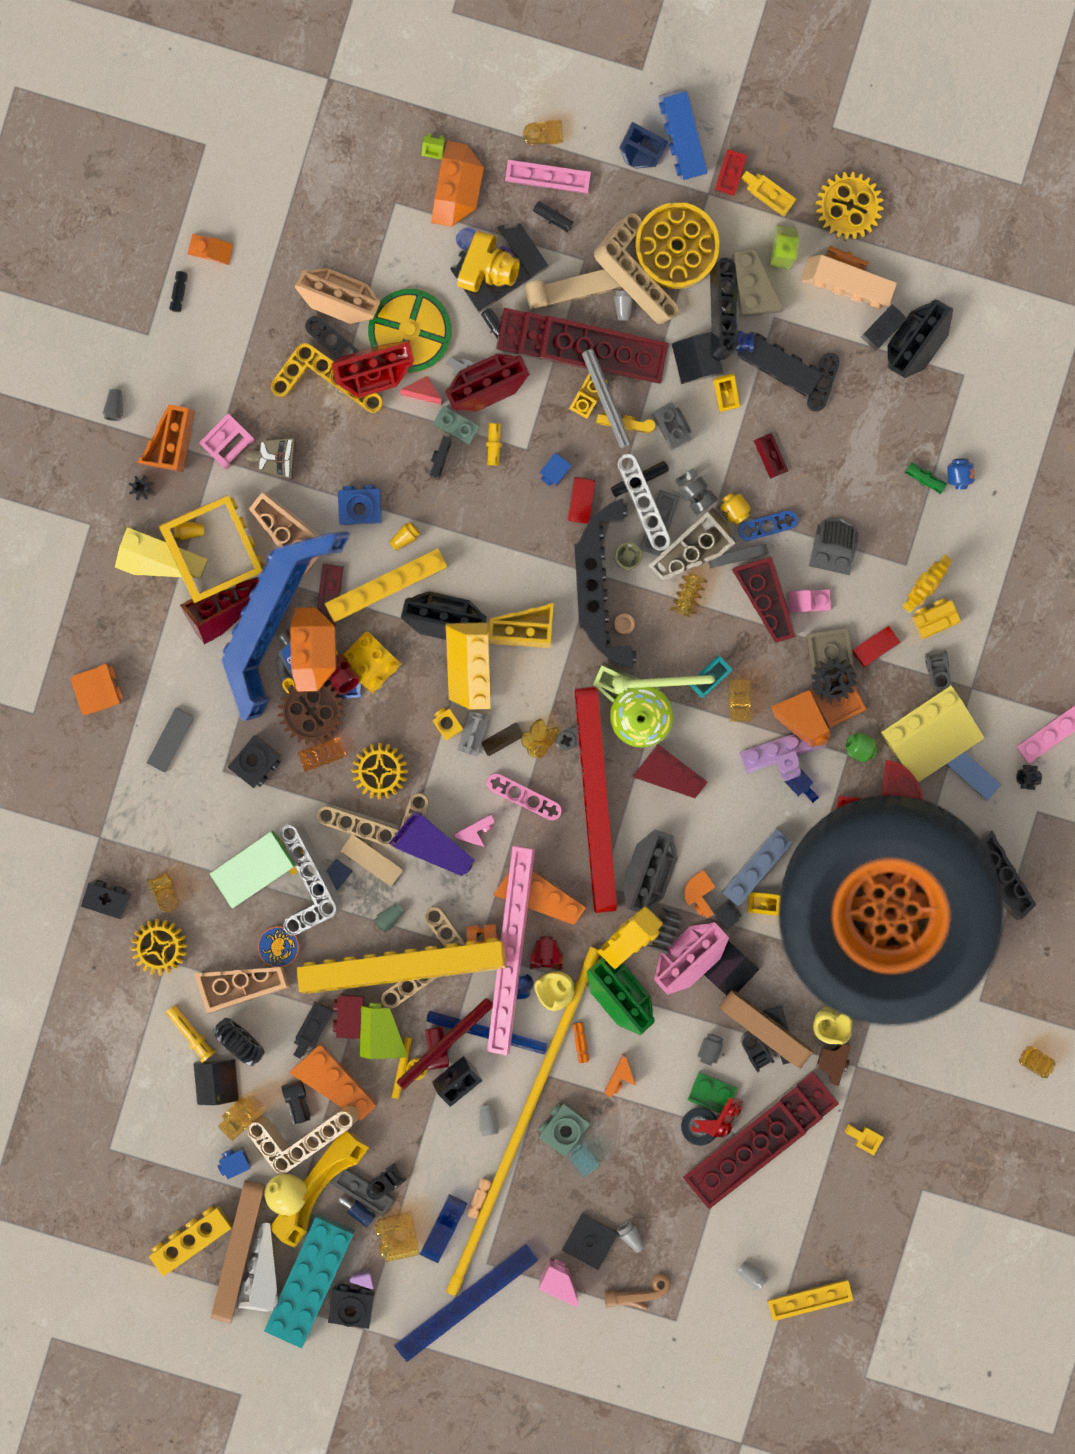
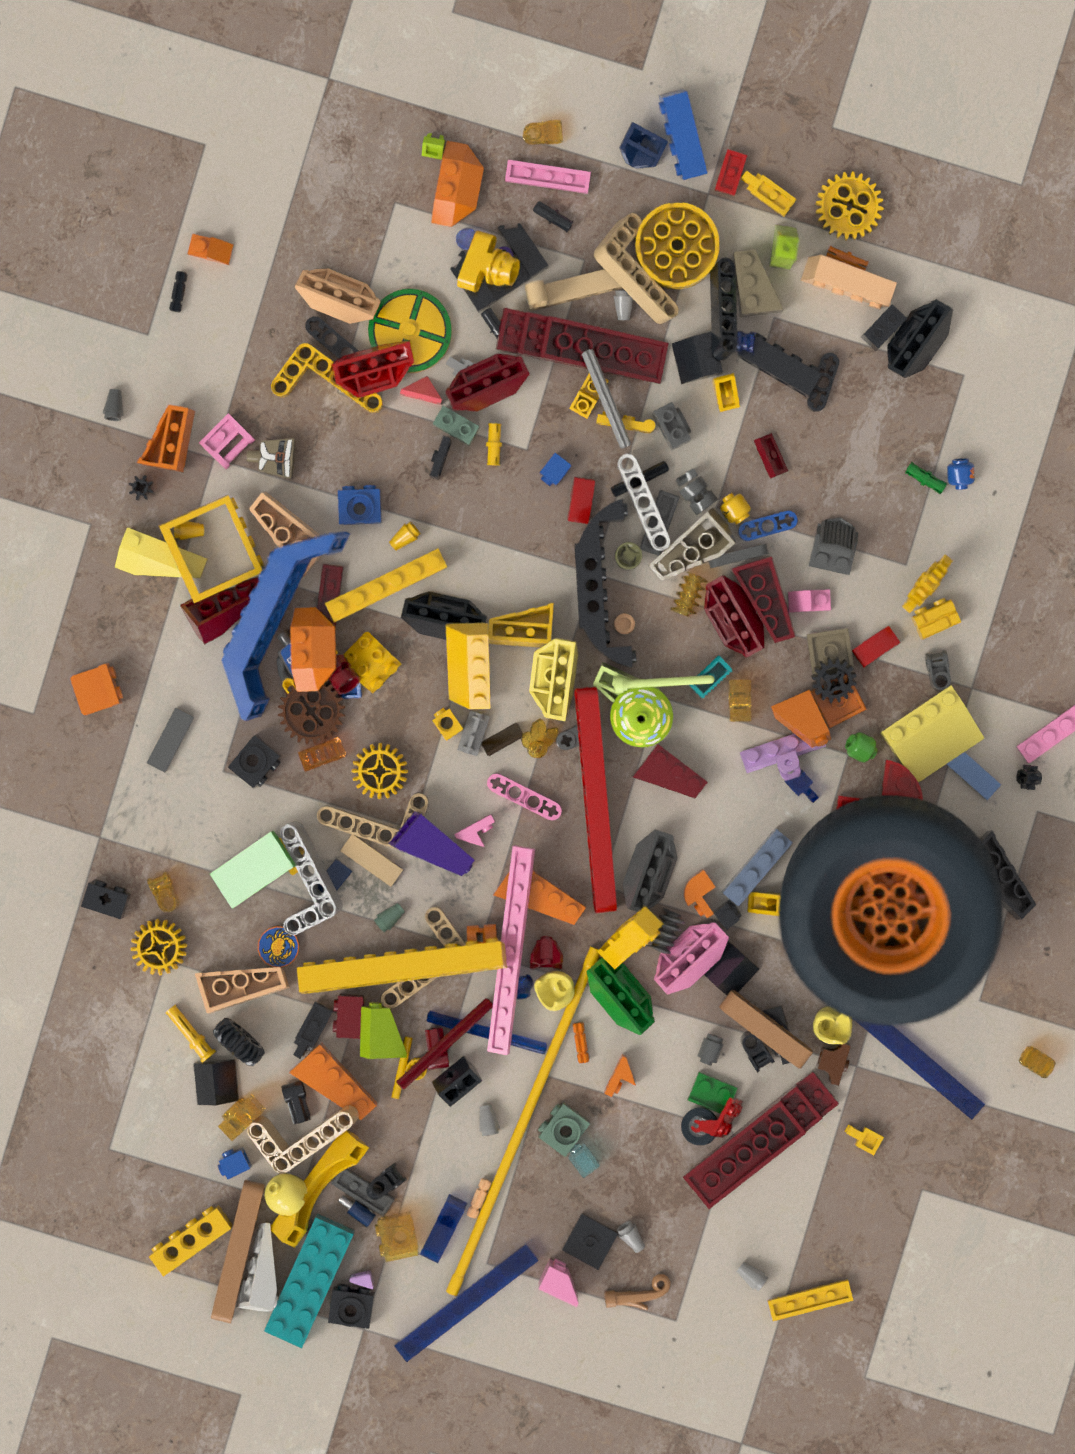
(554, 677): none -> light yellow wedge
(734, 616): none -> dark red wedge
(925, 1067): none -> clear blue plate

